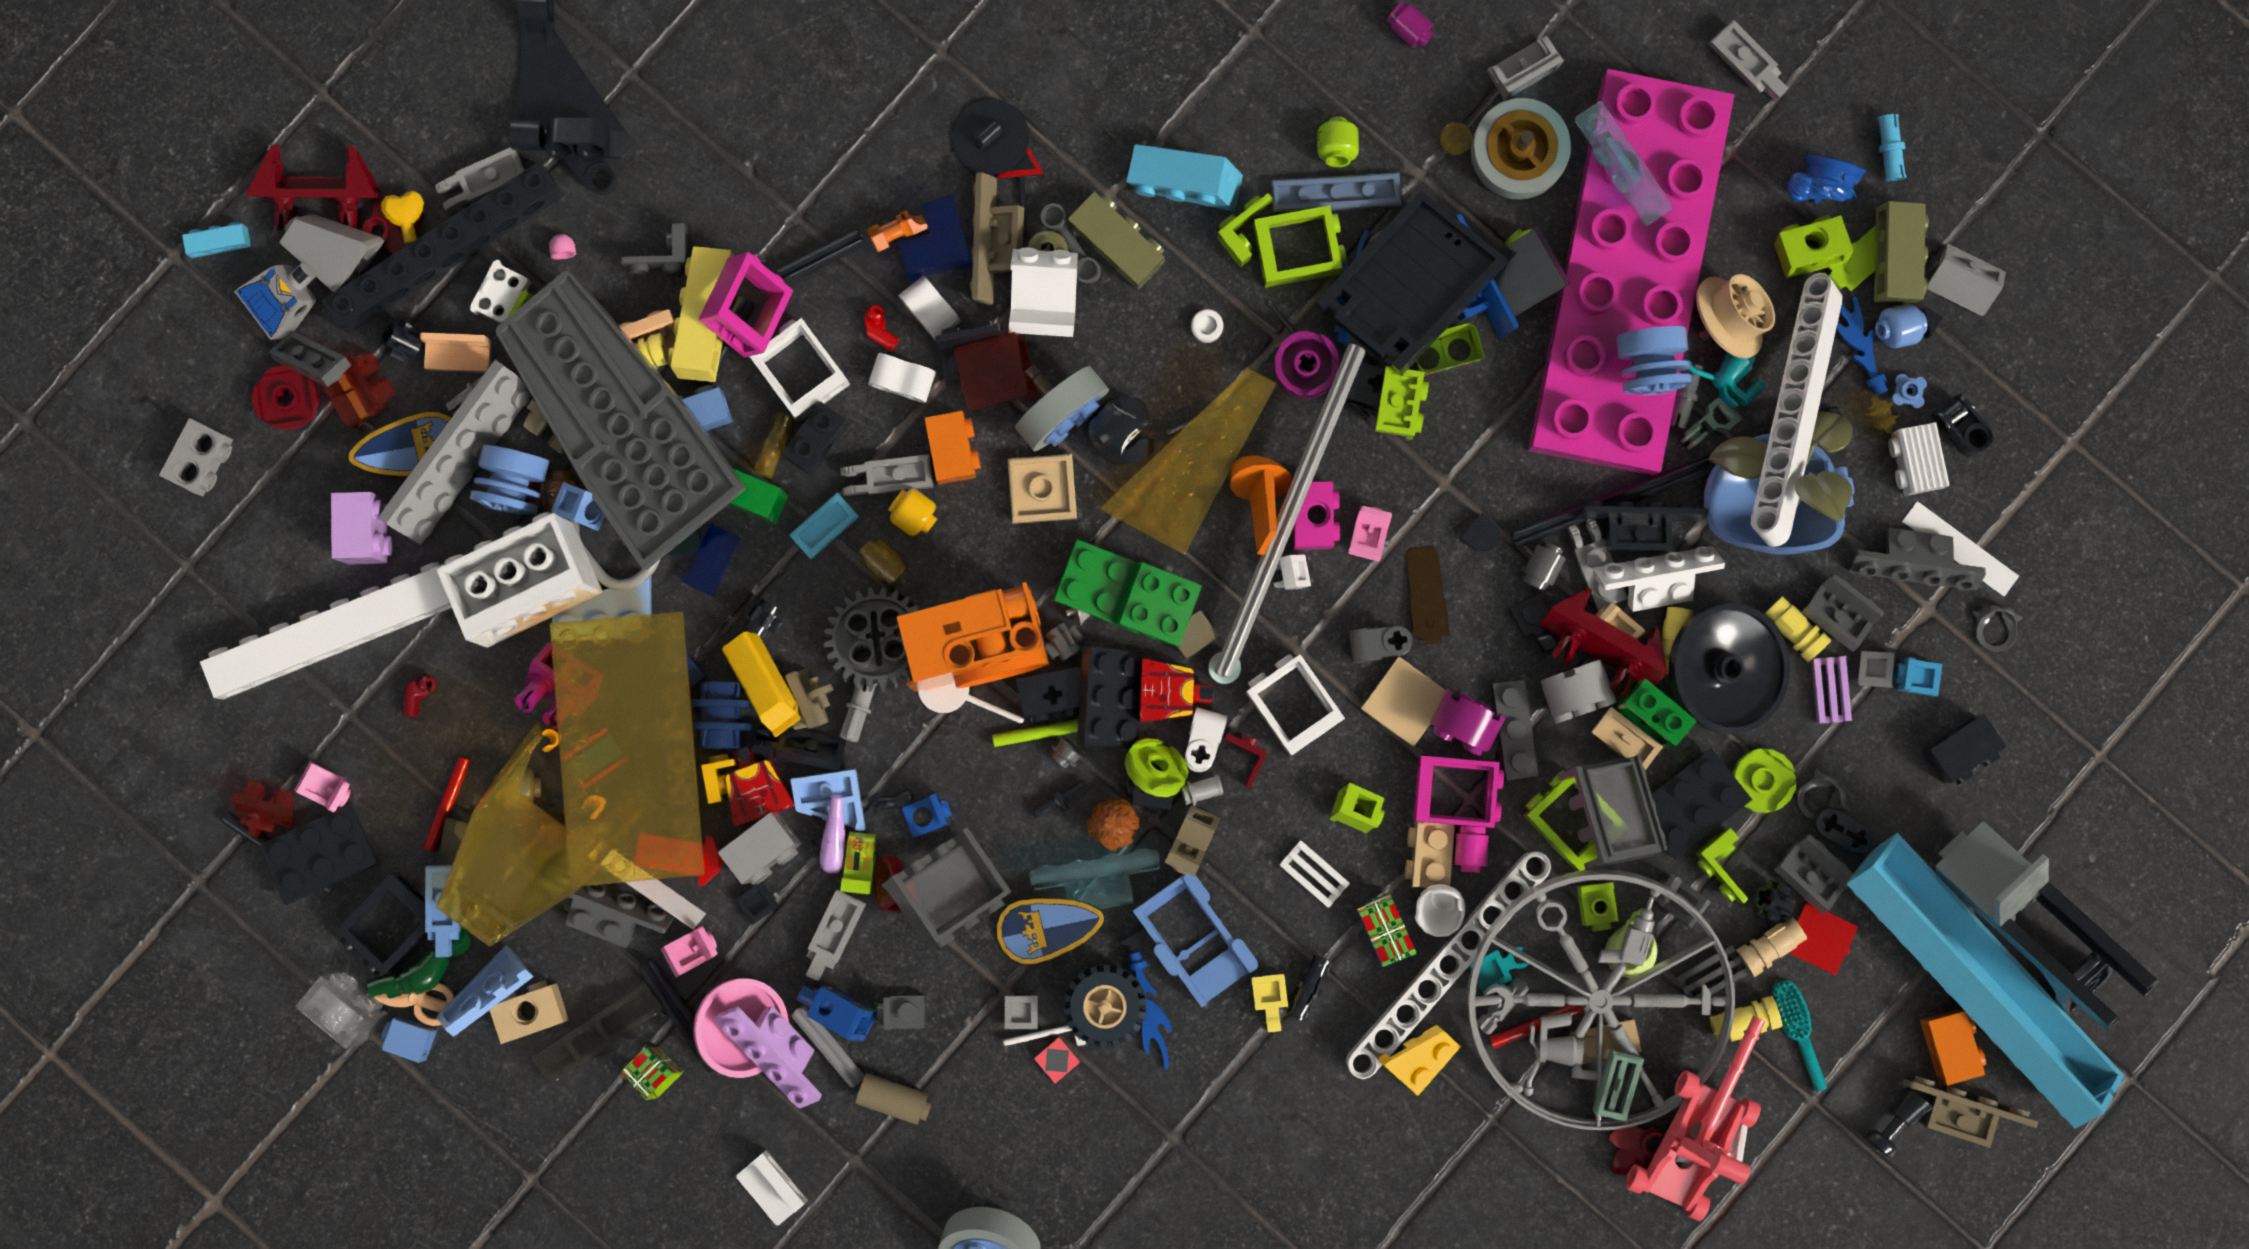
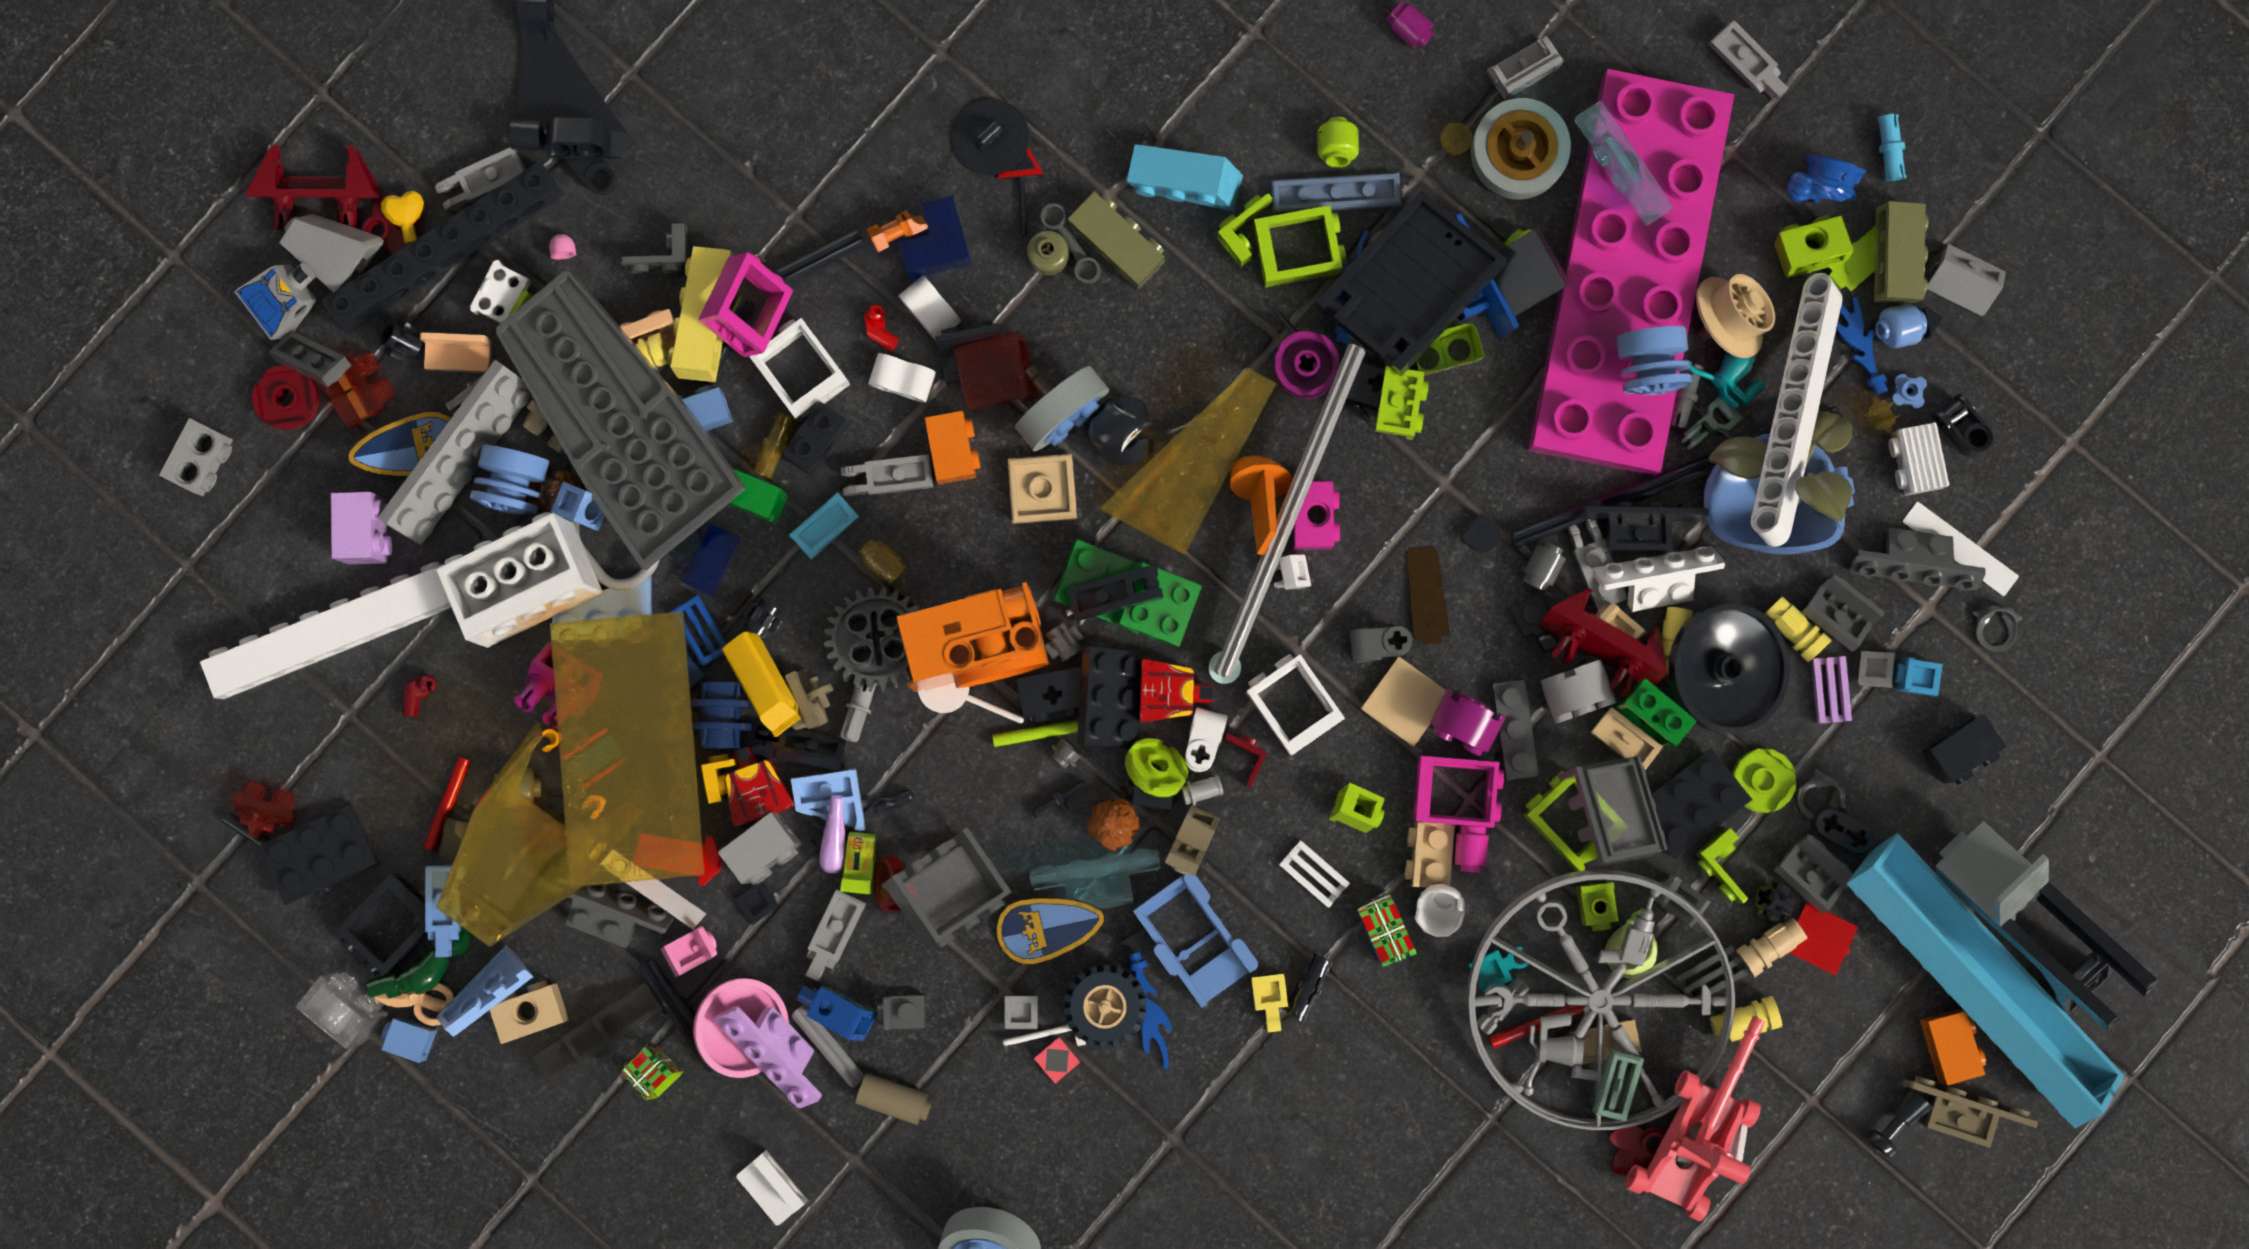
(216, 240): medium azure piece -> none
(323, 787): bright pink bracket -> none
(714, 654): none -> blue tile
(912, 512): yellow head -> none
(939, 809): blue bracket -> none
(995, 236): dark tan bracket -> none
(1043, 292): white panel -> none
(1114, 593): none -> black plate
(1197, 635): dark tan slope -> none
(1206, 326): white tile -> none
(1370, 533): bright pink bracket -> none
(1421, 1058): yellow wing -> none
(1432, 971): white beam -> none
(1797, 1026): teal piece -> none

